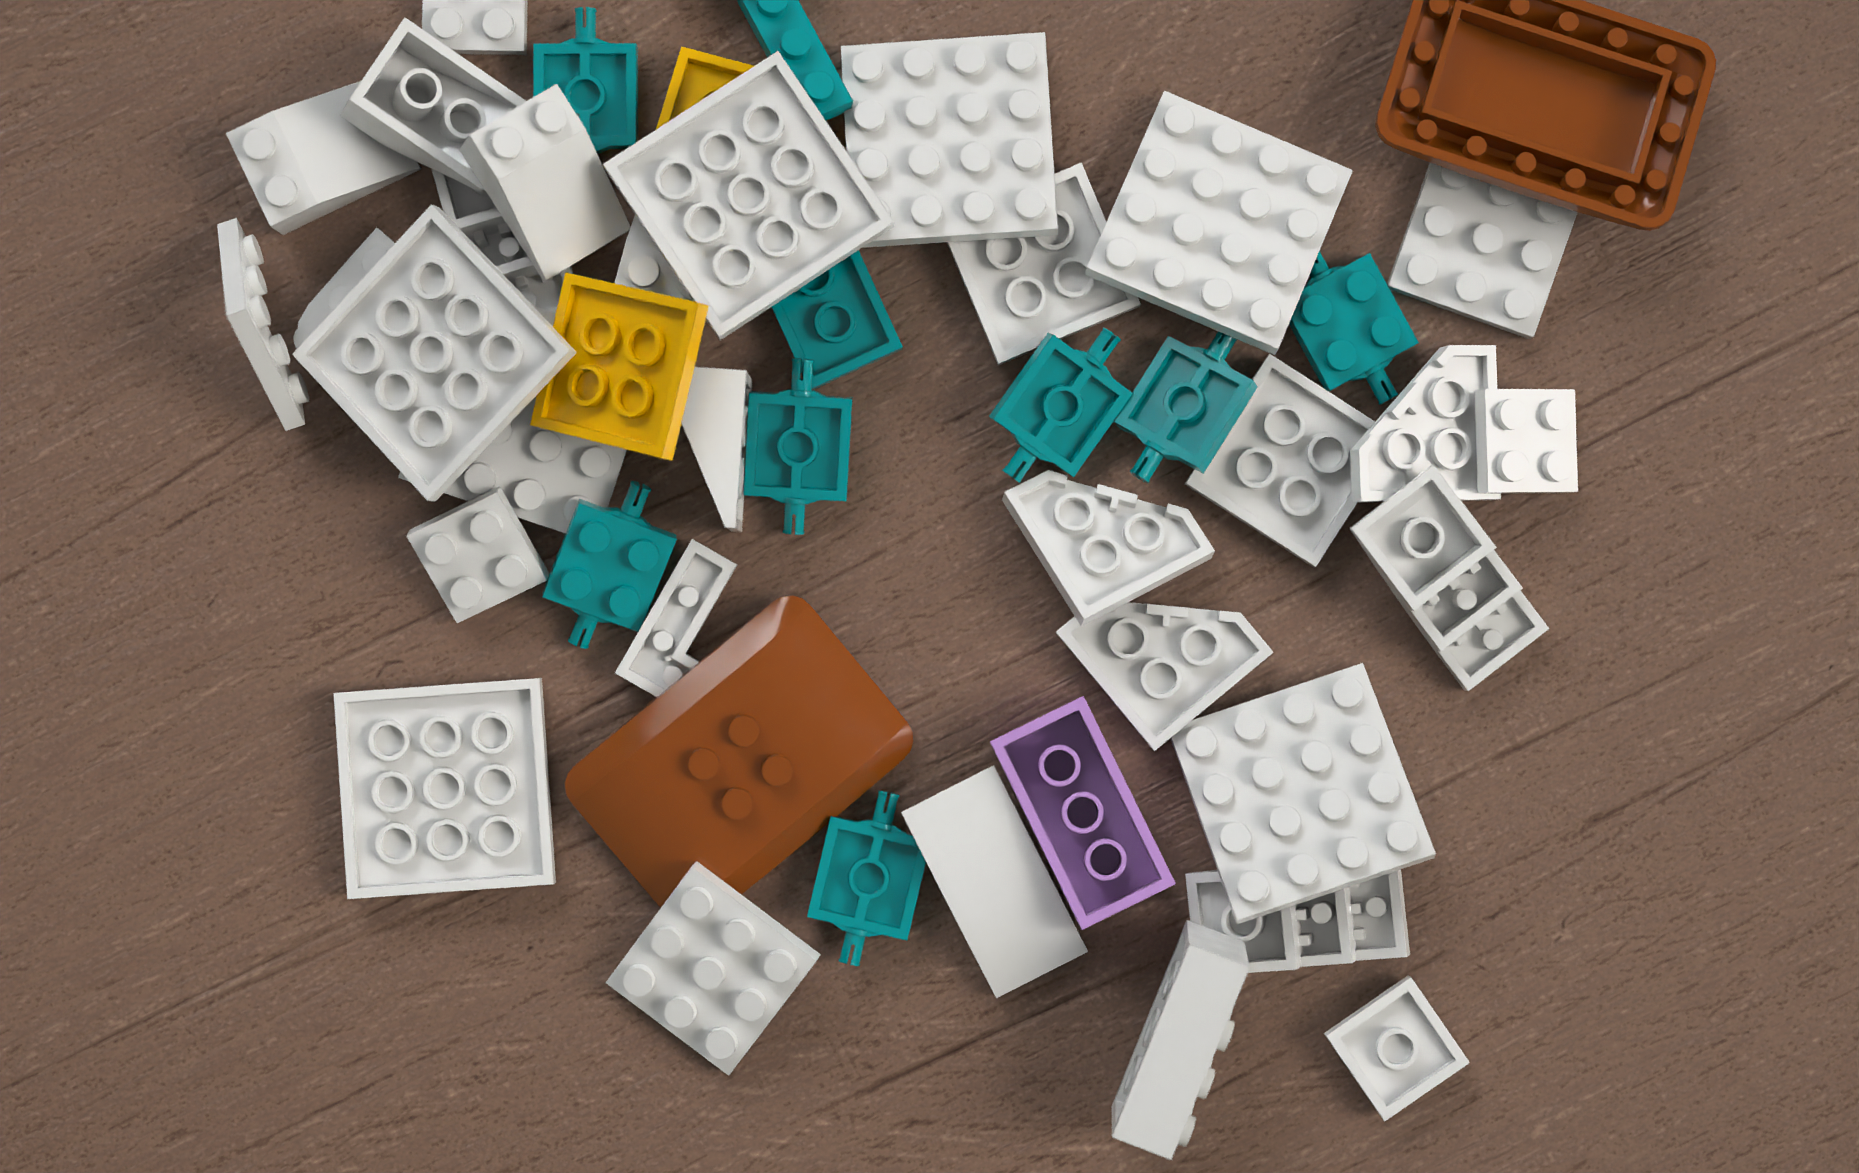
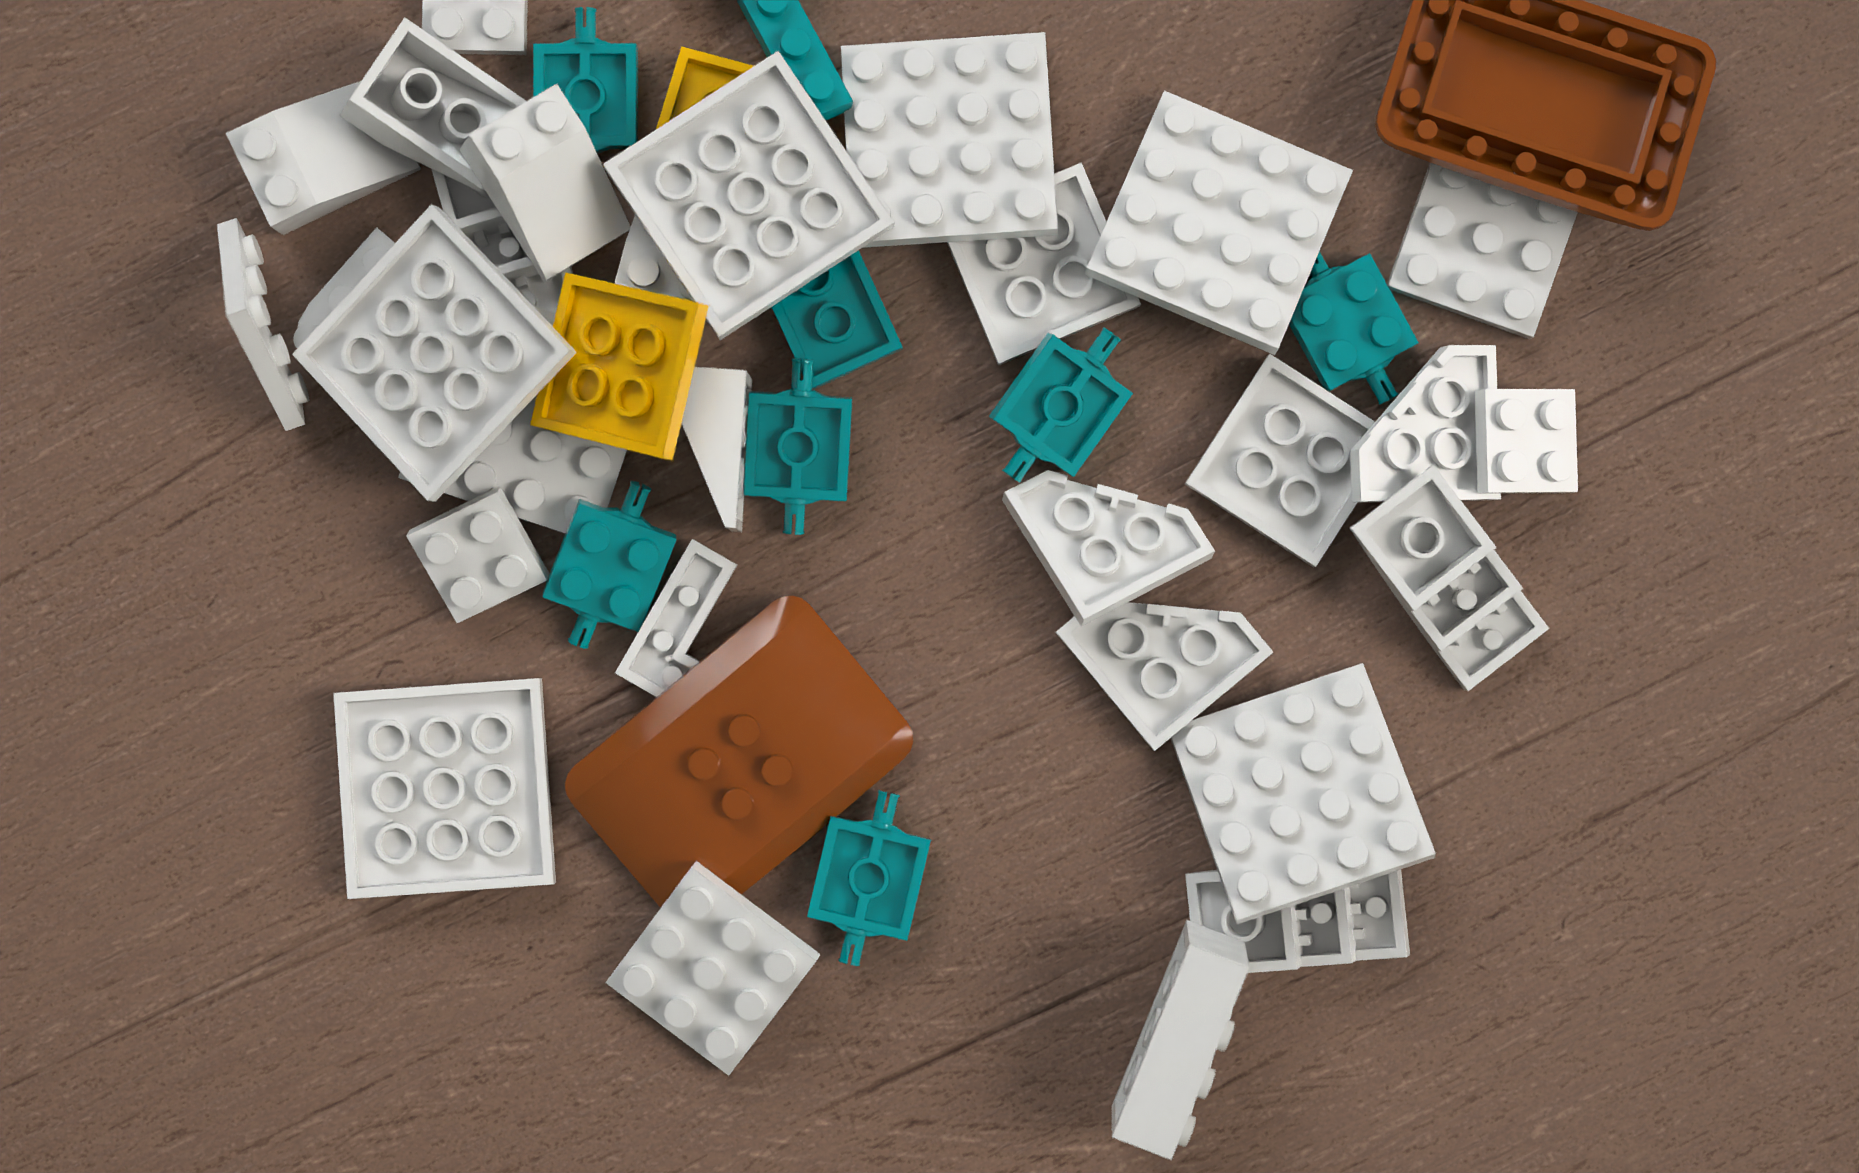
(994, 881): white slope -> none
(1082, 813): lavender brick -> none
(1185, 405): teal plate -> none
(1396, 1048): white plate -> none

